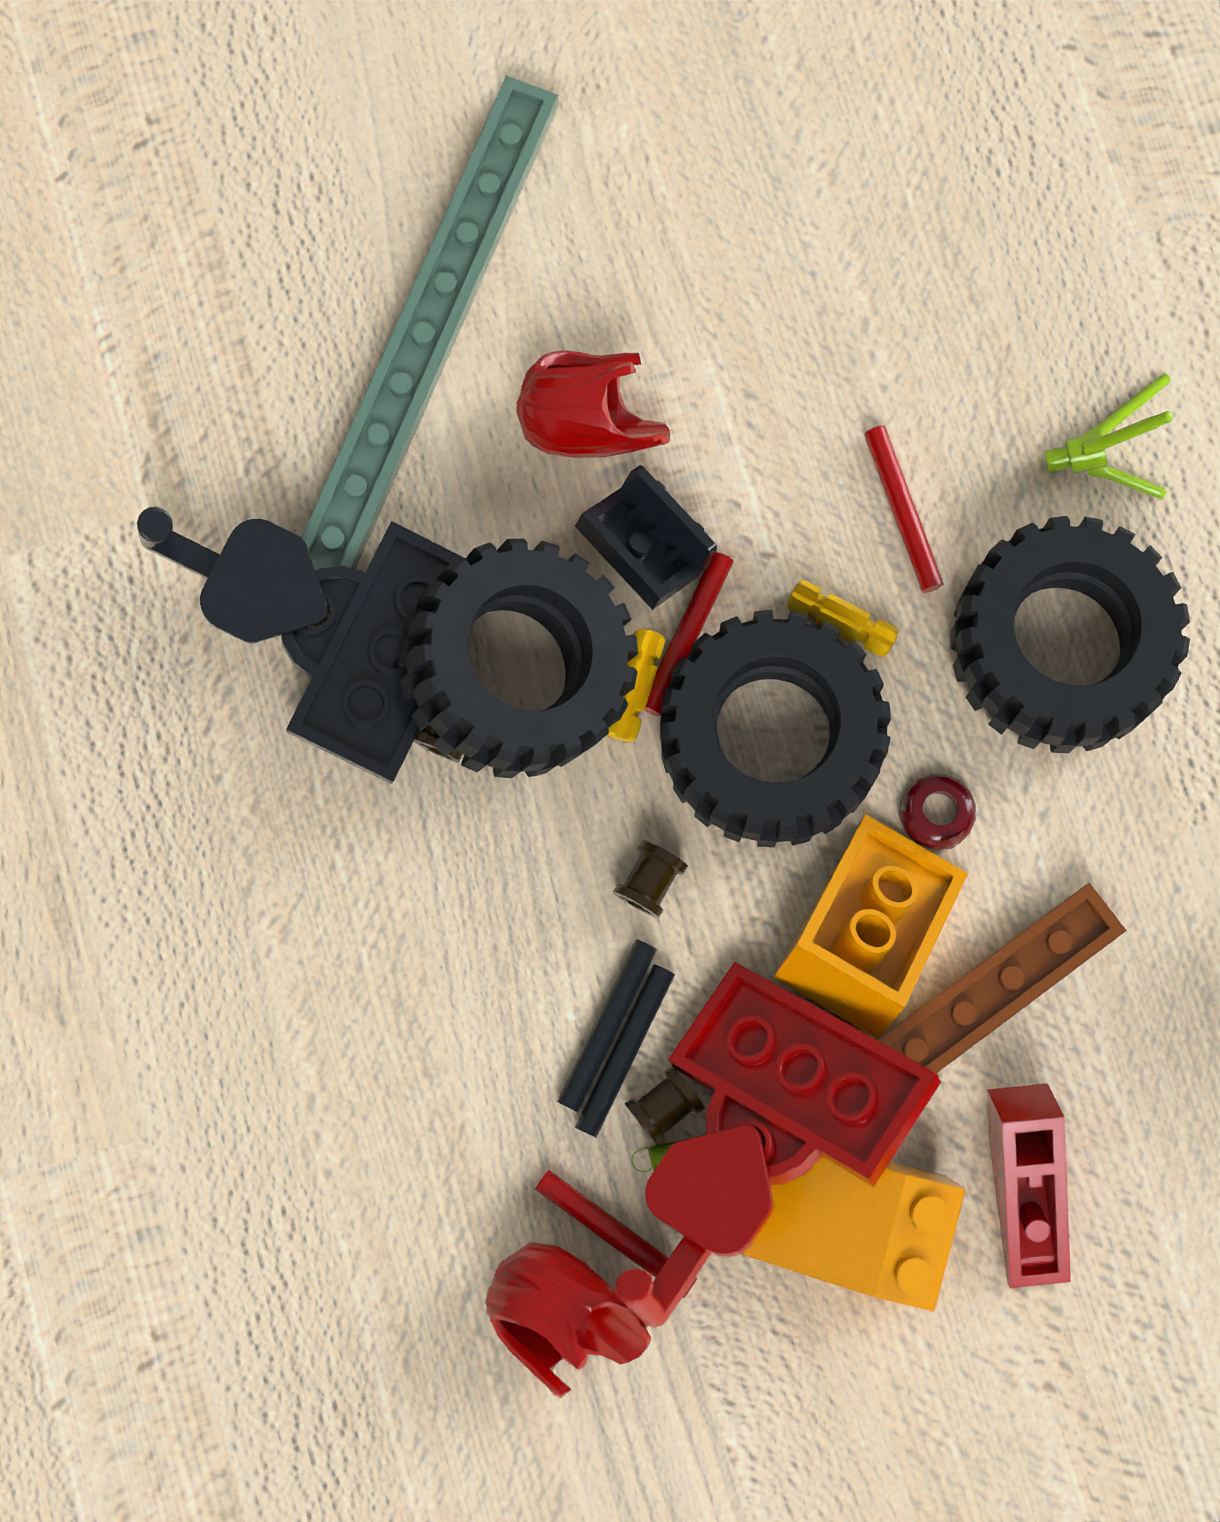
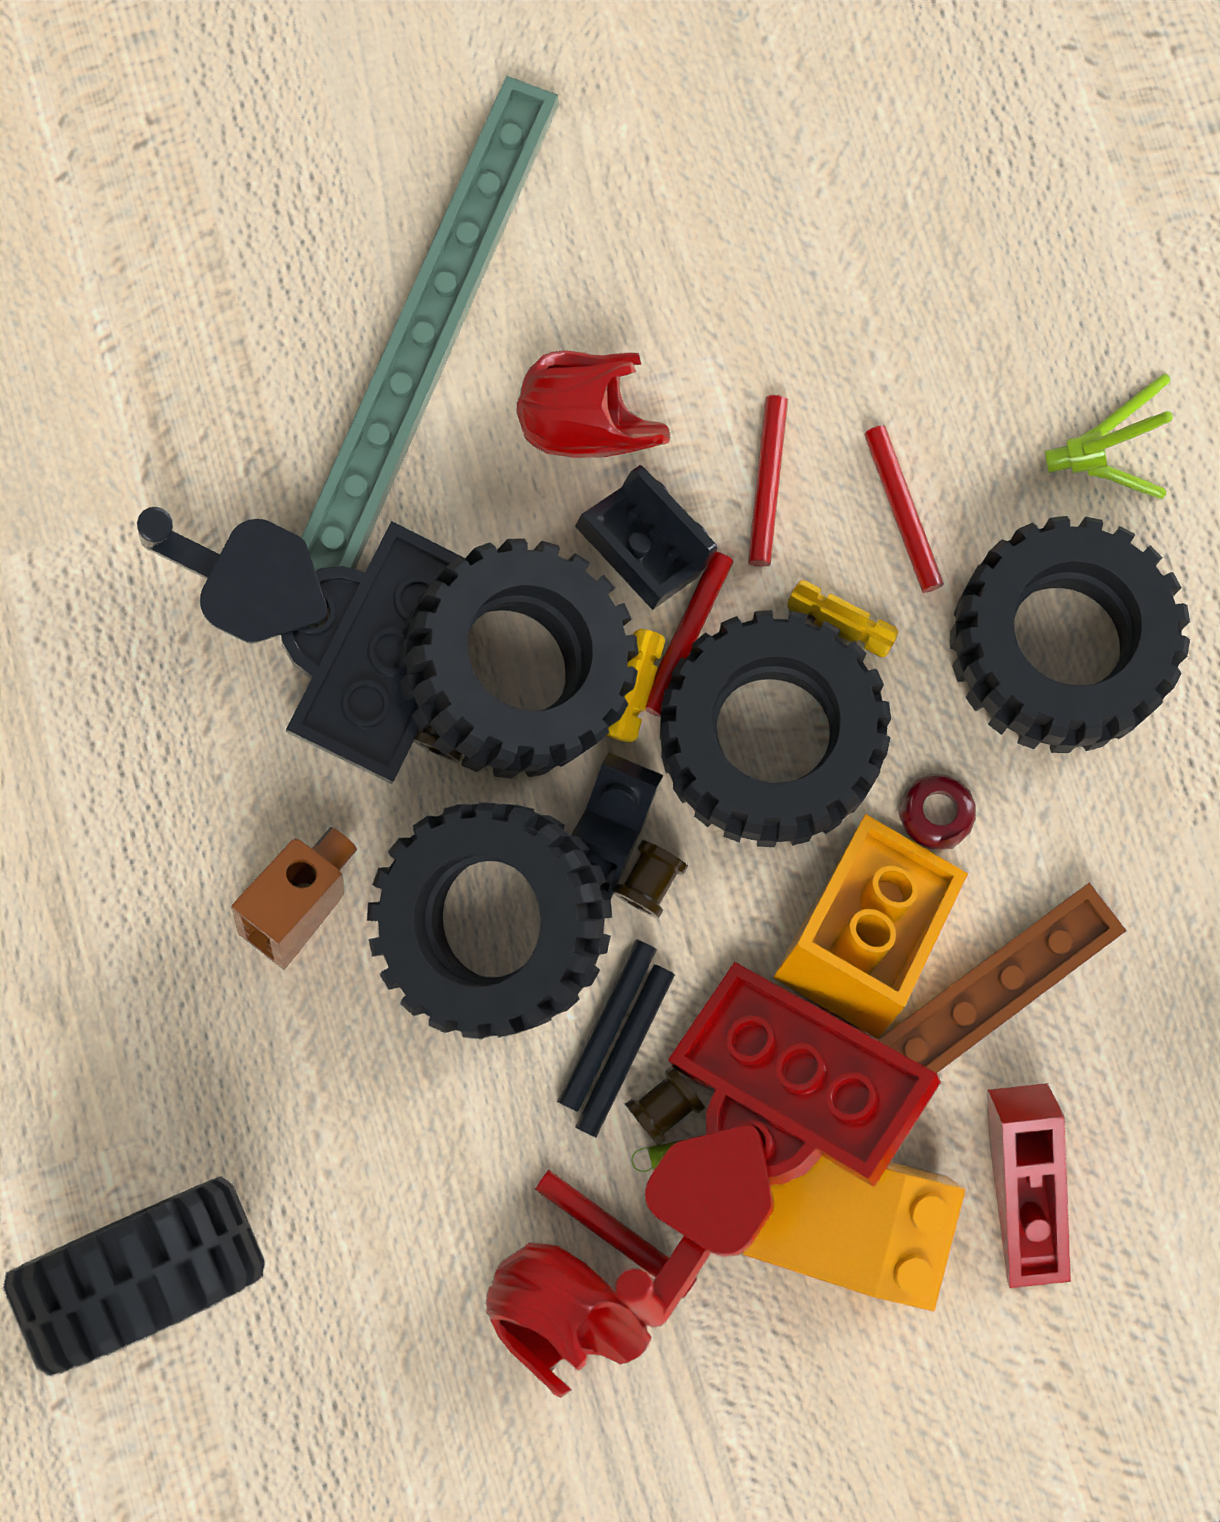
(134, 1277): none -> black tyre
(283, 917): none -> dark orange torso
(415, 936): none -> black tyre
(616, 816): none -> black slope
(768, 481): none -> red bar

